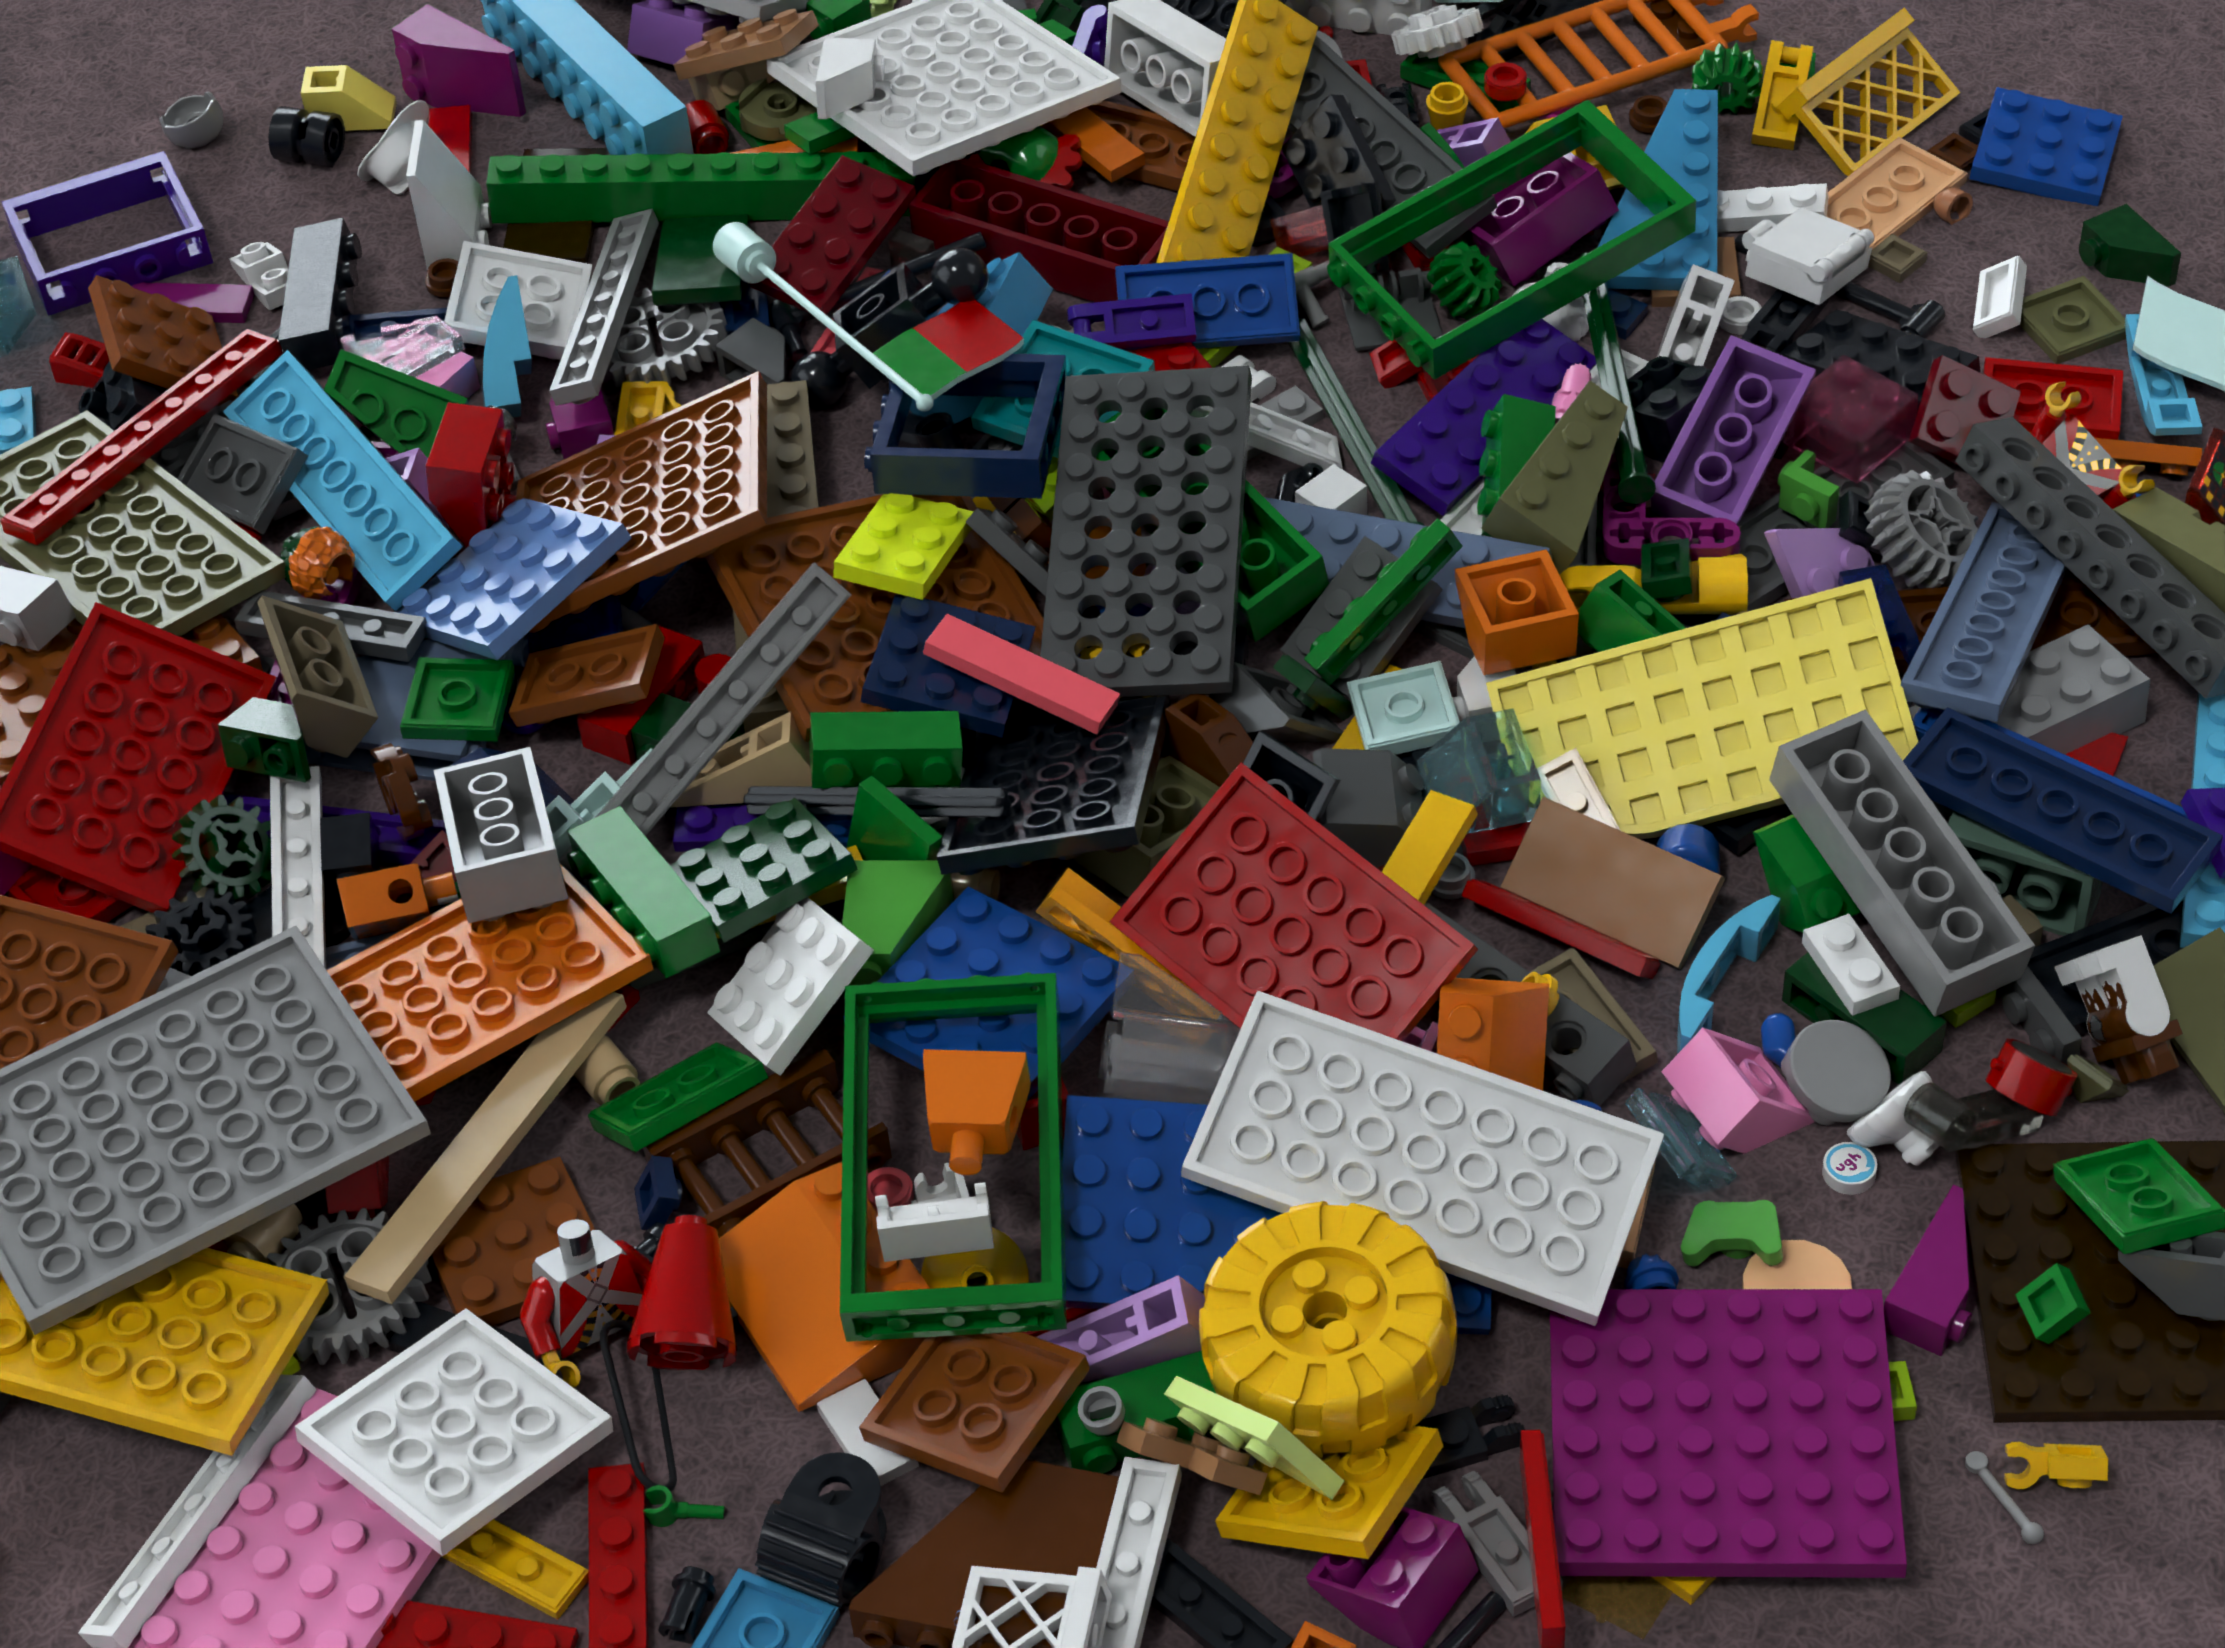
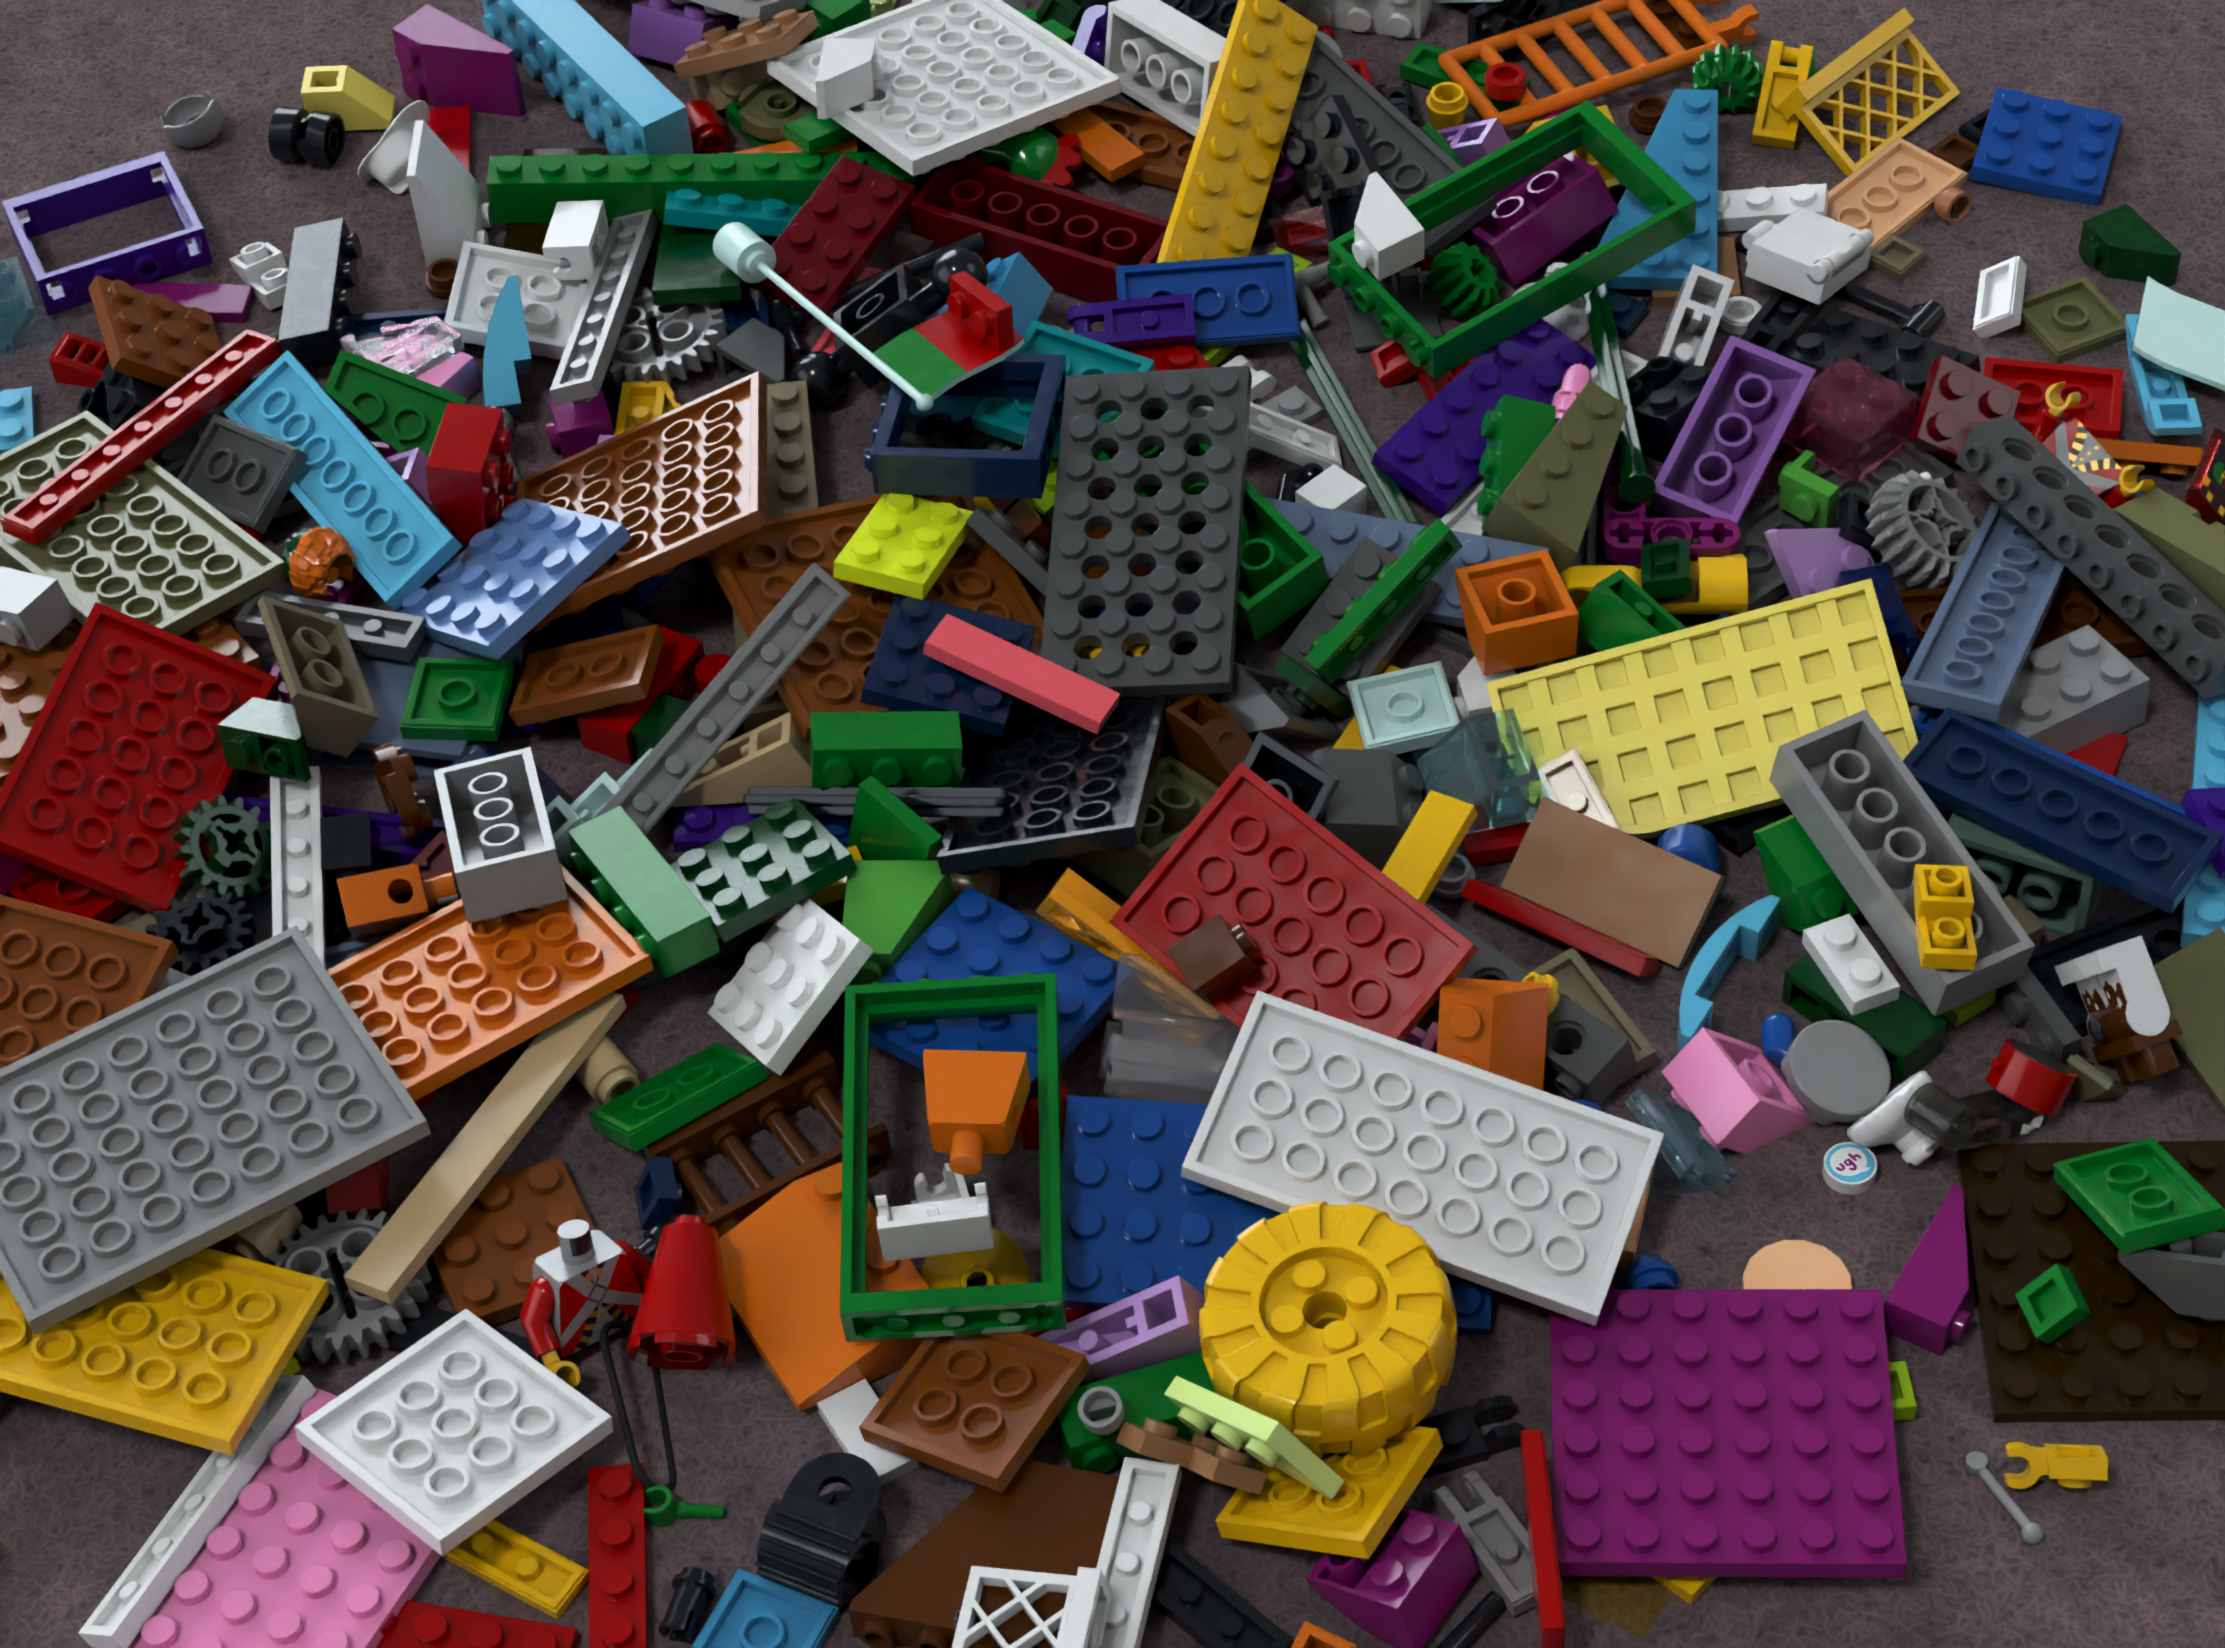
(577, 235): none -> white hinge
(695, 210): none -> teal plate
(890, 1182): coral tile -> none
(981, 311): none -> red plate
(1214, 957): none -> reddish brown brick
(1385, 231): none -> white slope
(1437, 31): white gear -> none
(1734, 1230): bright green piece -> none
(1944, 917): none -> yellow slope

